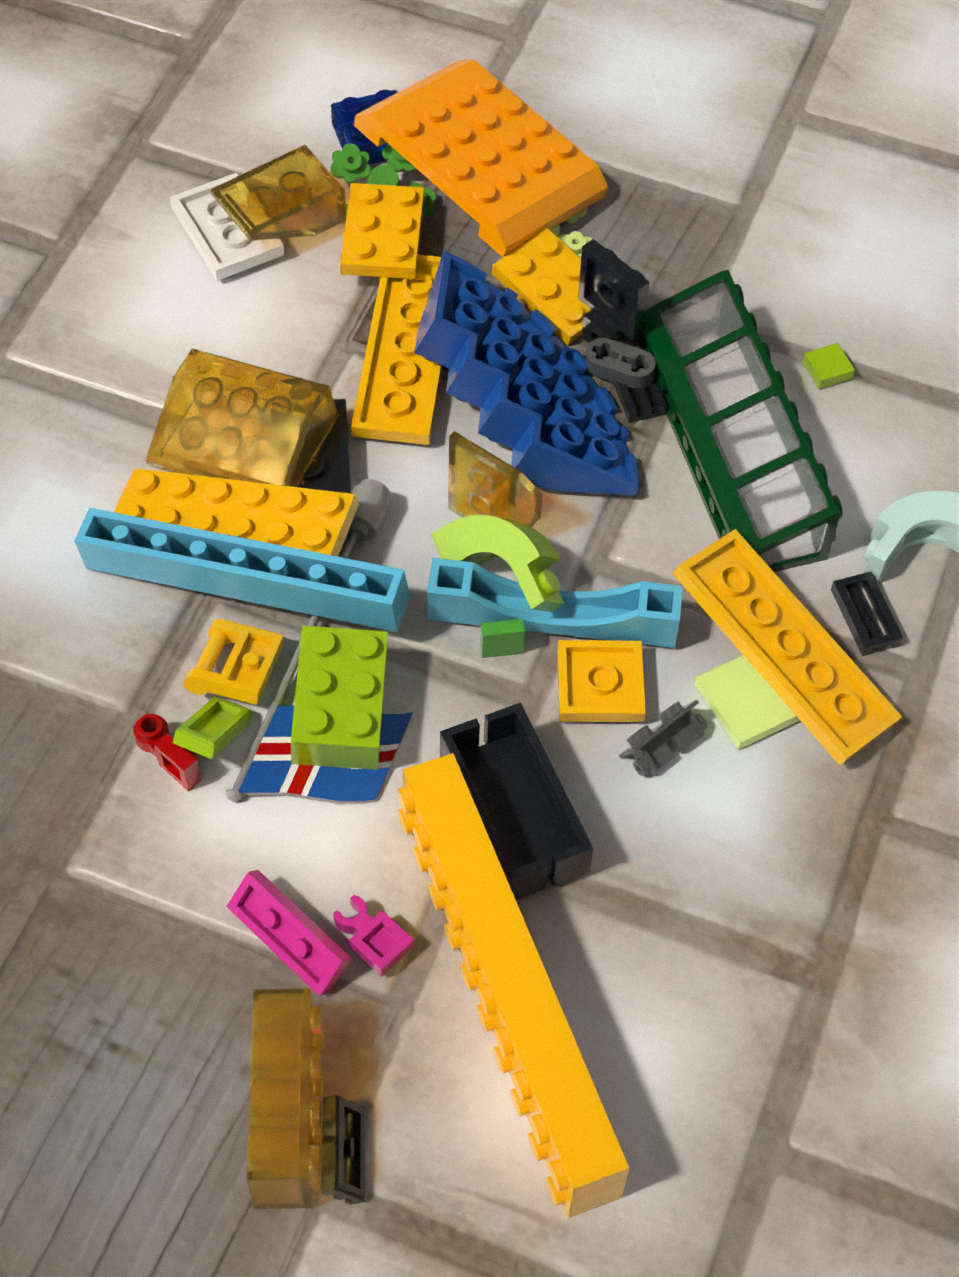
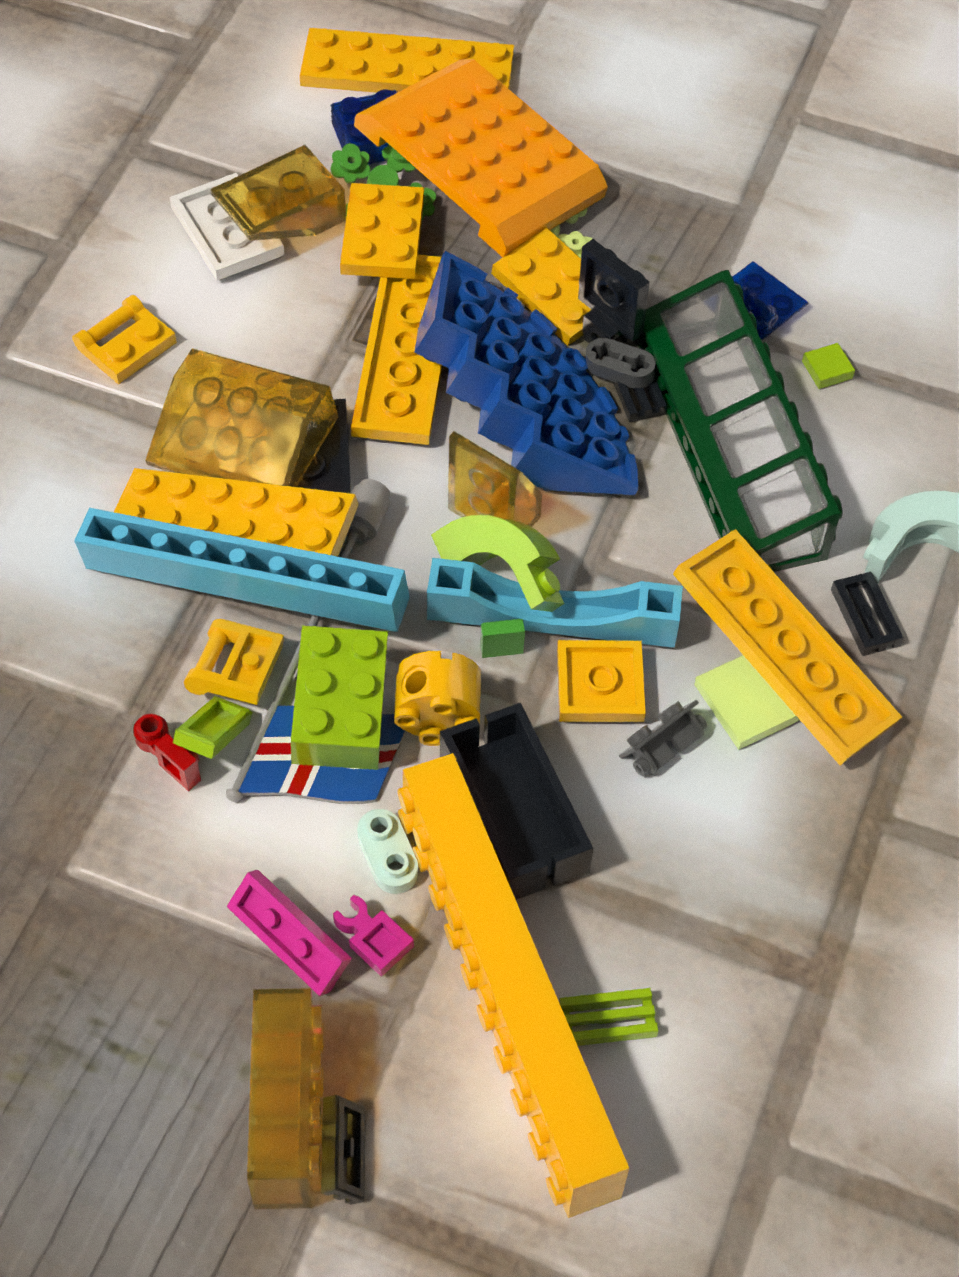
(131, 347): none -> yellow plate
(385, 848): none -> light aqua plate
(390, 60): none -> yellow plate
(436, 694): none -> yellow brick
(611, 1000): none -> lime tile
(767, 298): none -> clear blue hinge

